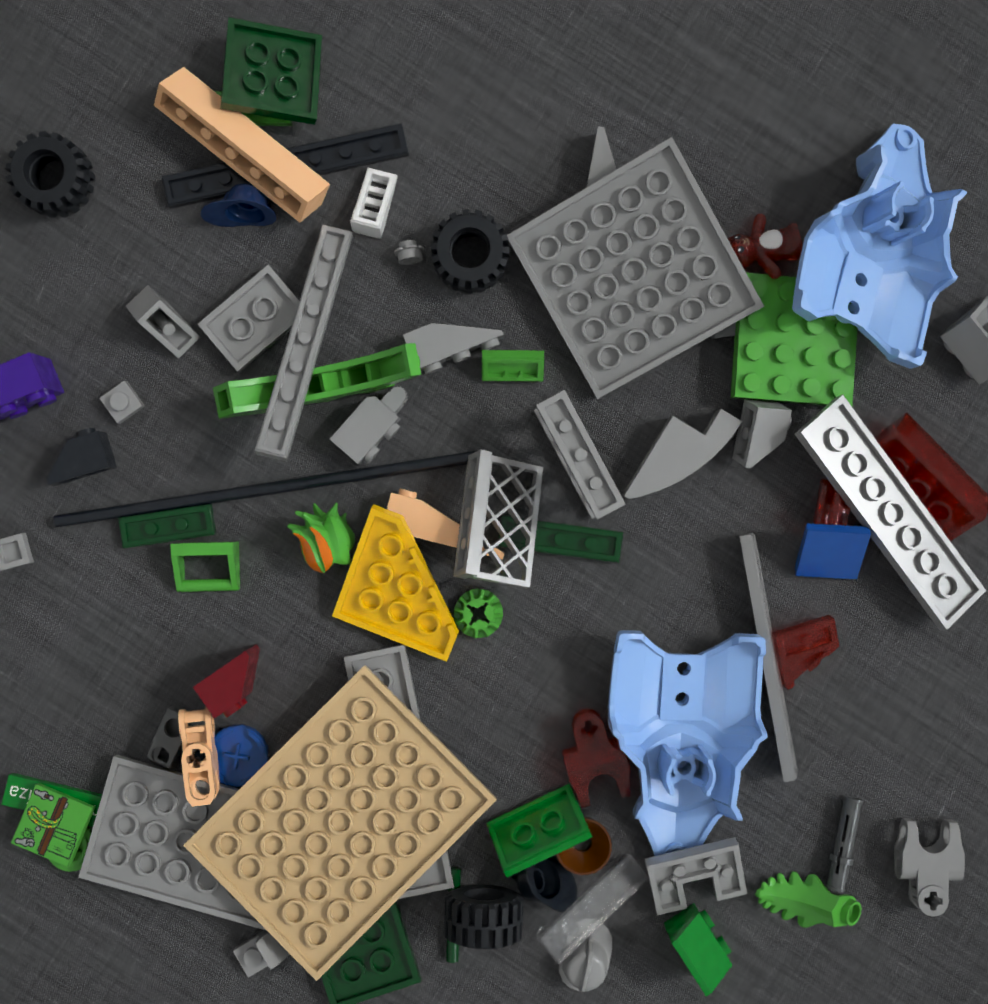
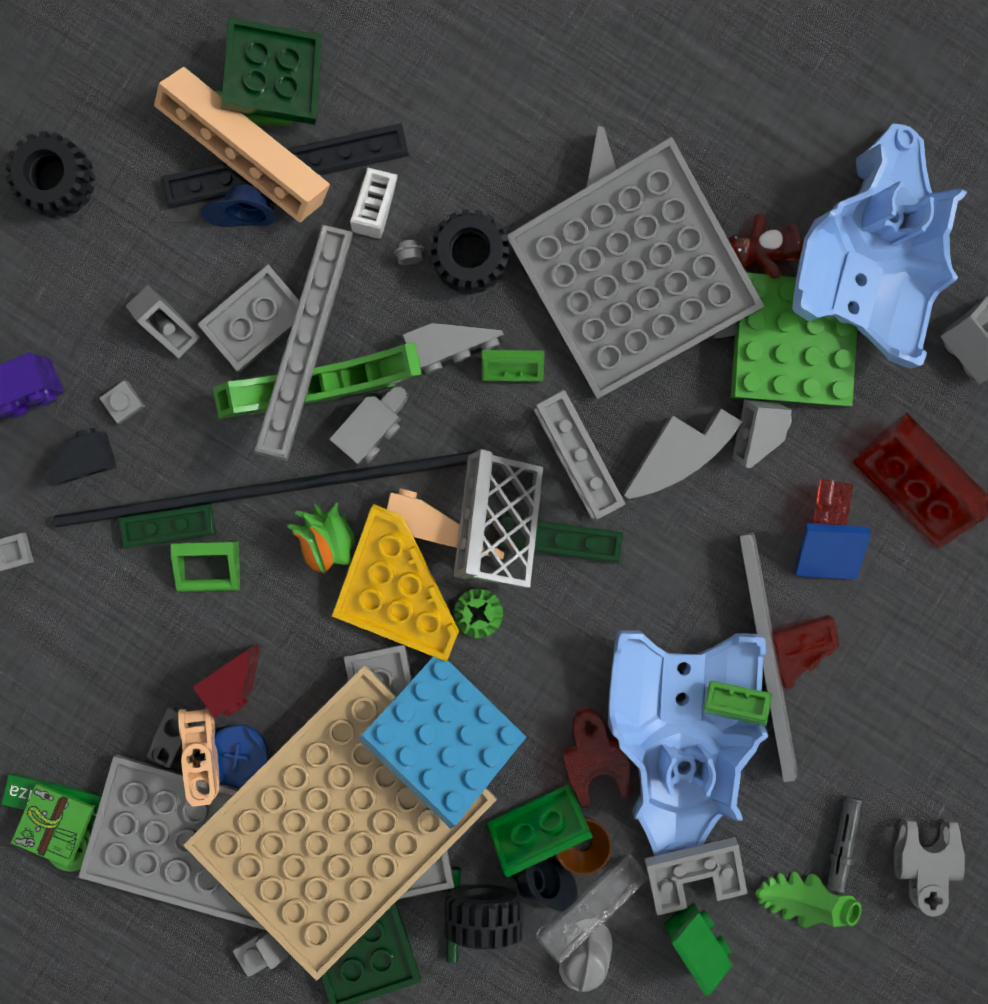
(443, 739): none -> dark azure plate
(737, 703): none -> bright green plate
(892, 511): plate -> none

